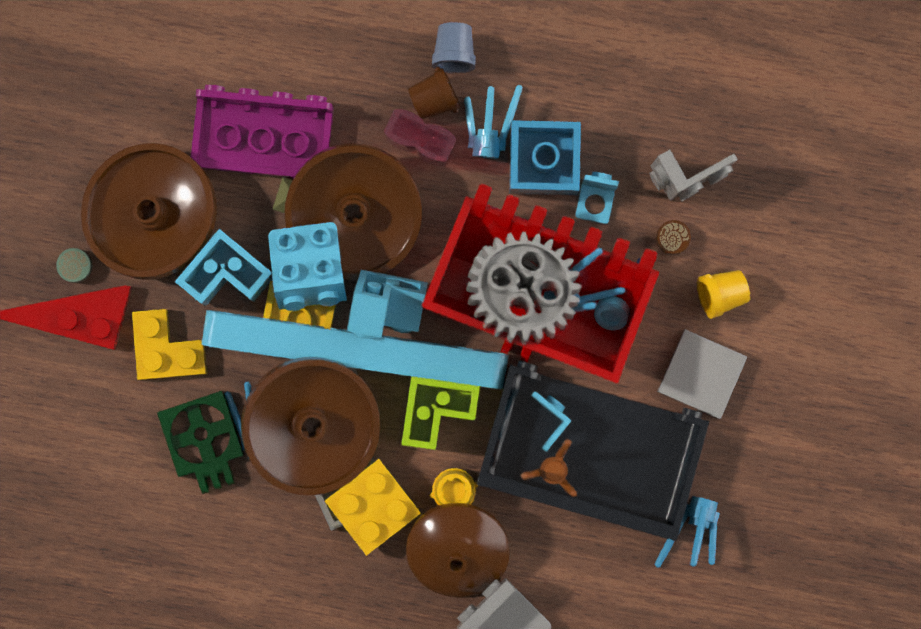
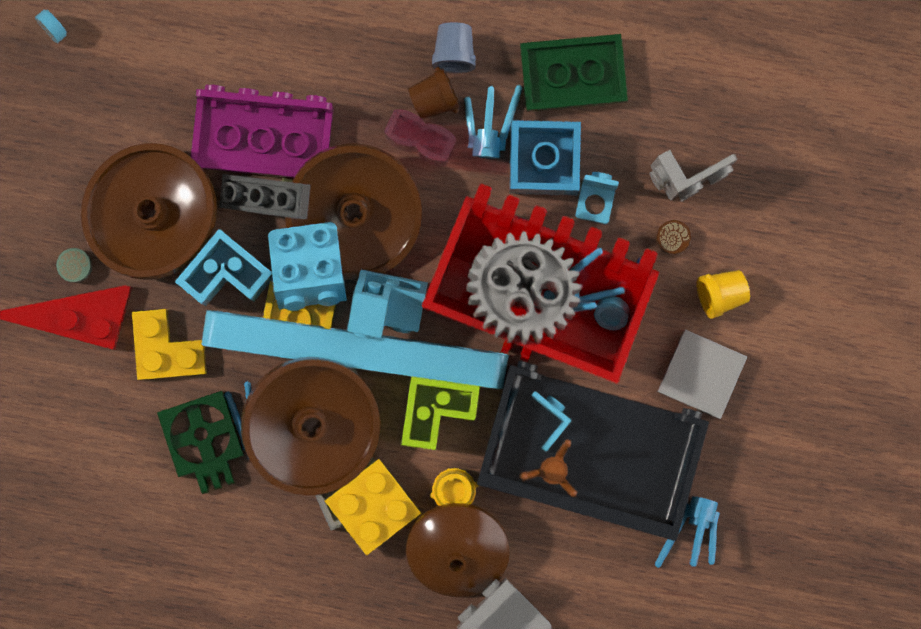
(51, 25): none -> medium azure tile
(264, 196): none -> dark grey tile
(573, 73): none -> dark green plate

